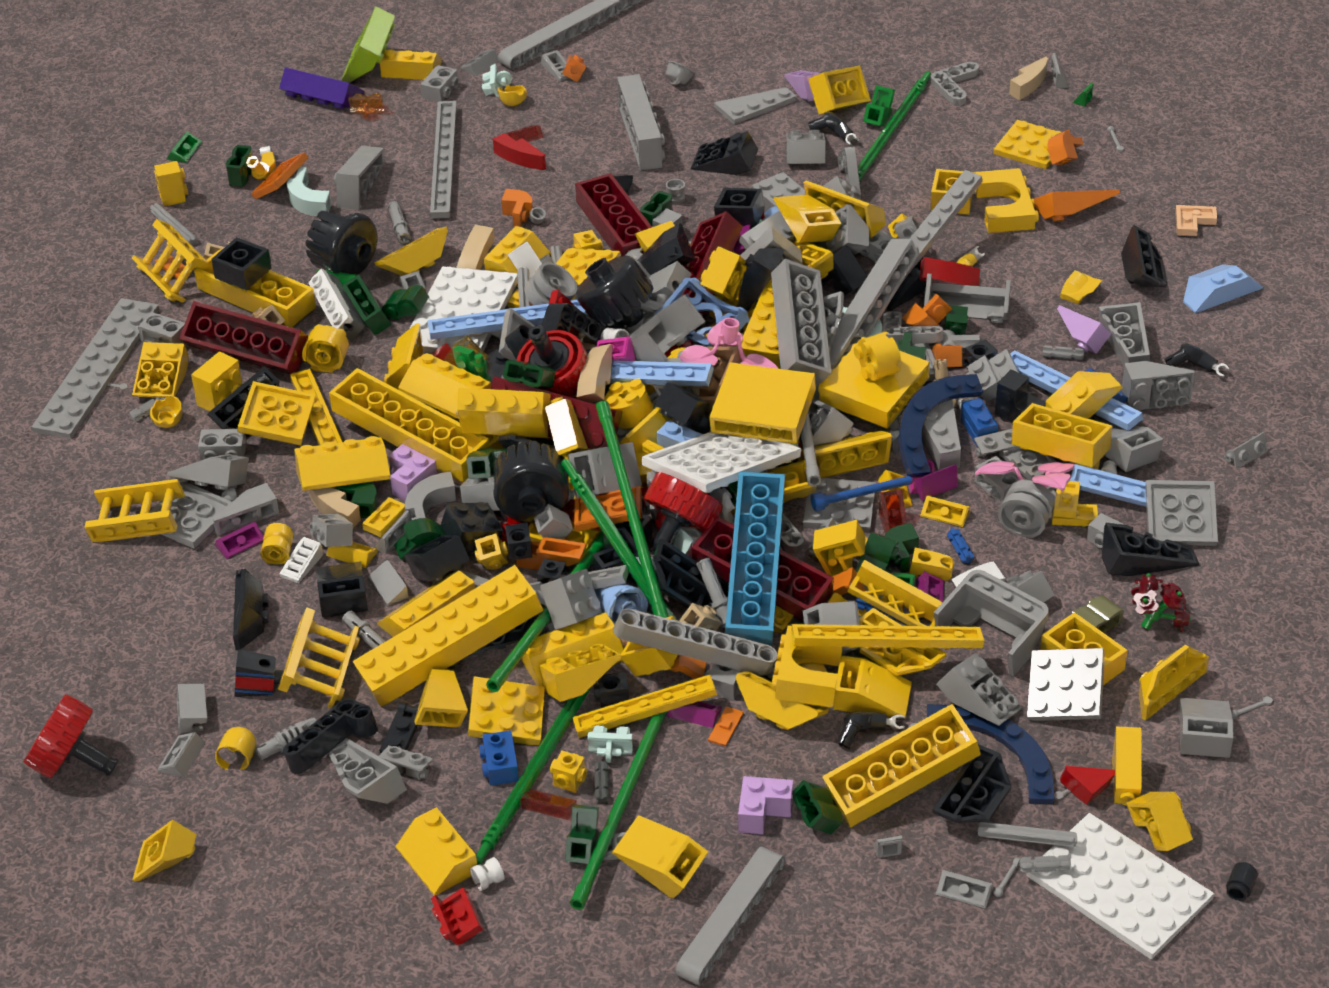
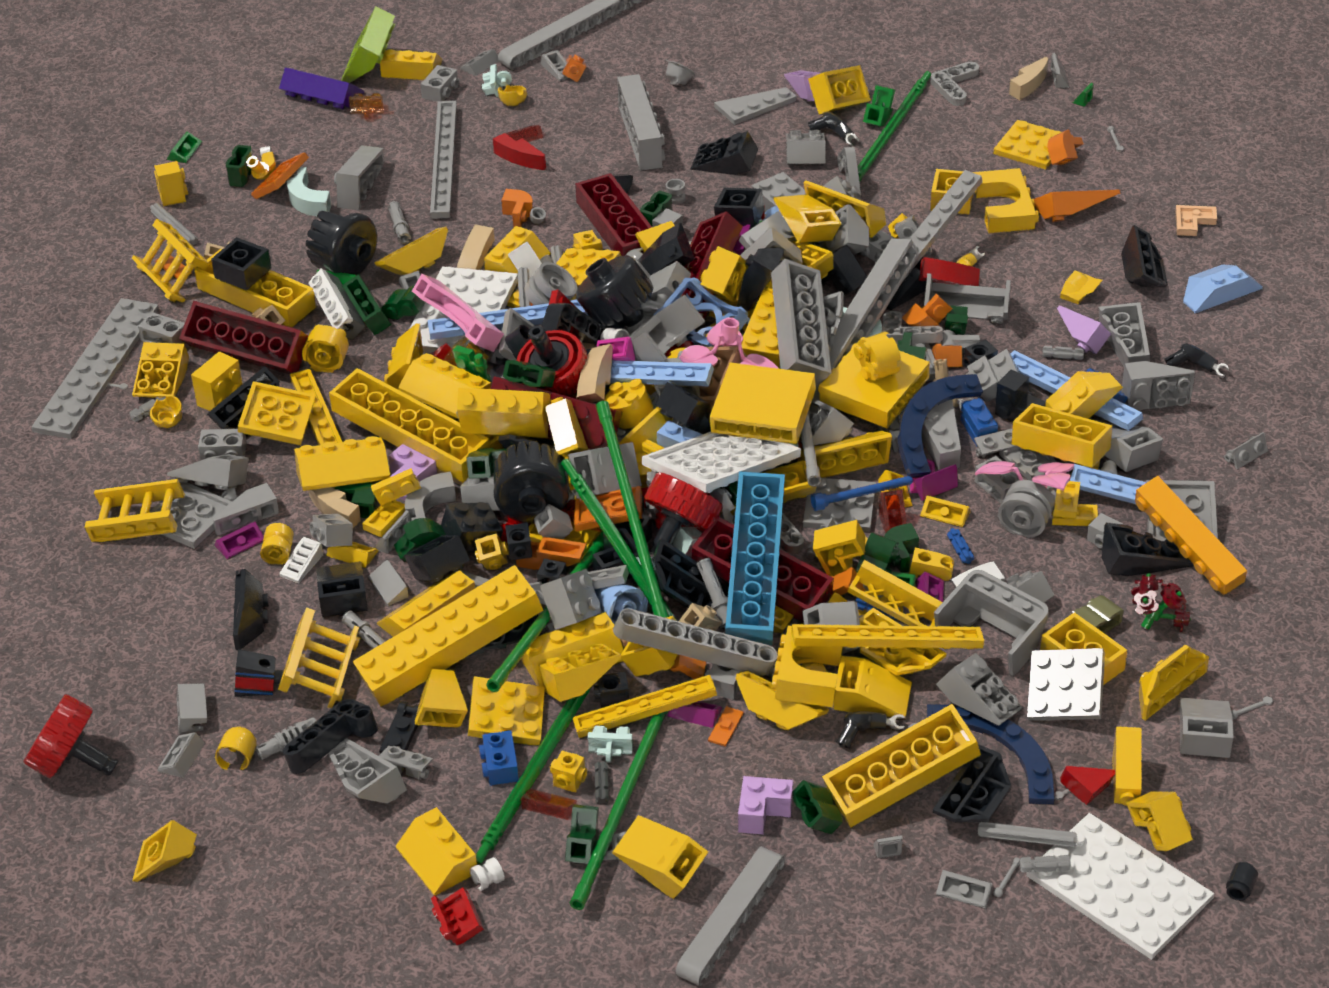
(396, 487): none -> yellow plate
(474, 325): none -> bright pink arch
(1190, 536): none -> light orange brick

